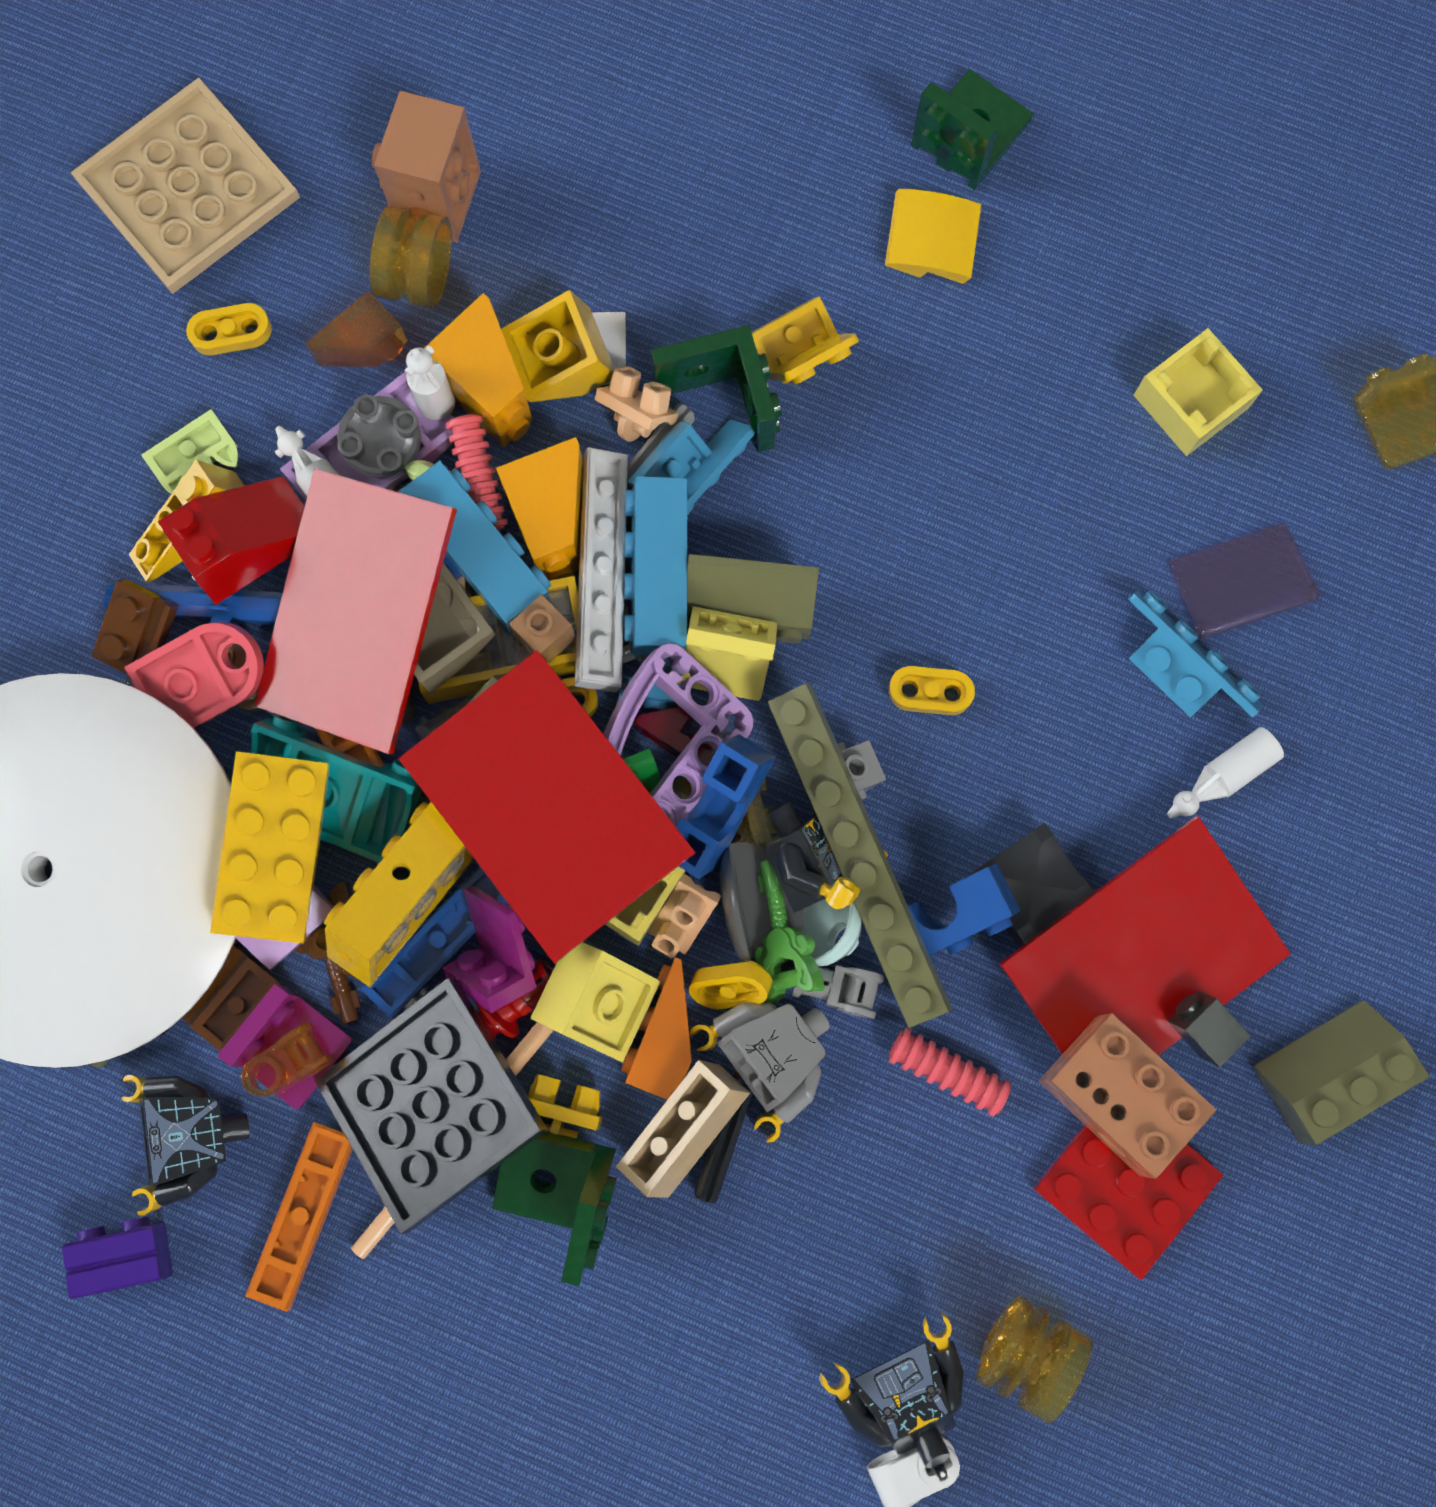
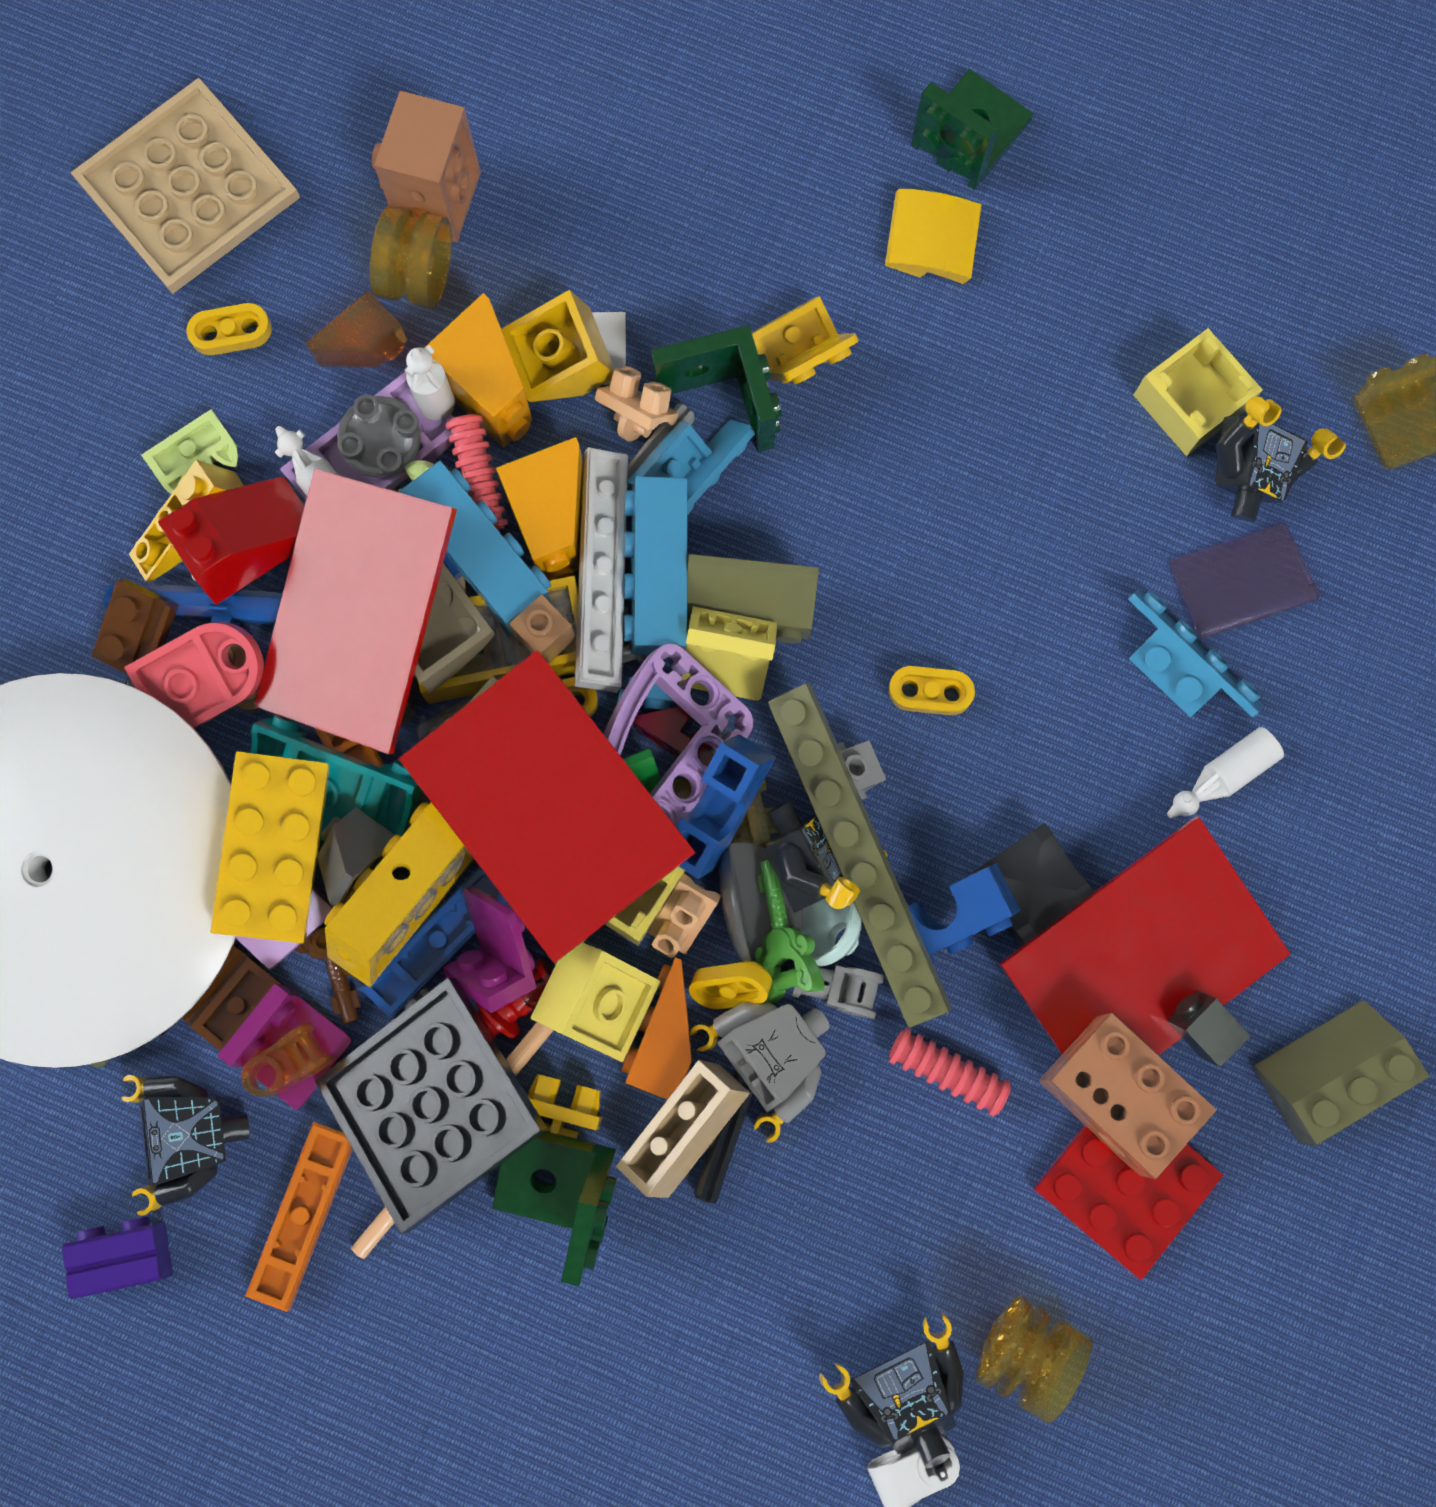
(348, 851): none -> dark grey slope
(1264, 460): none -> torso

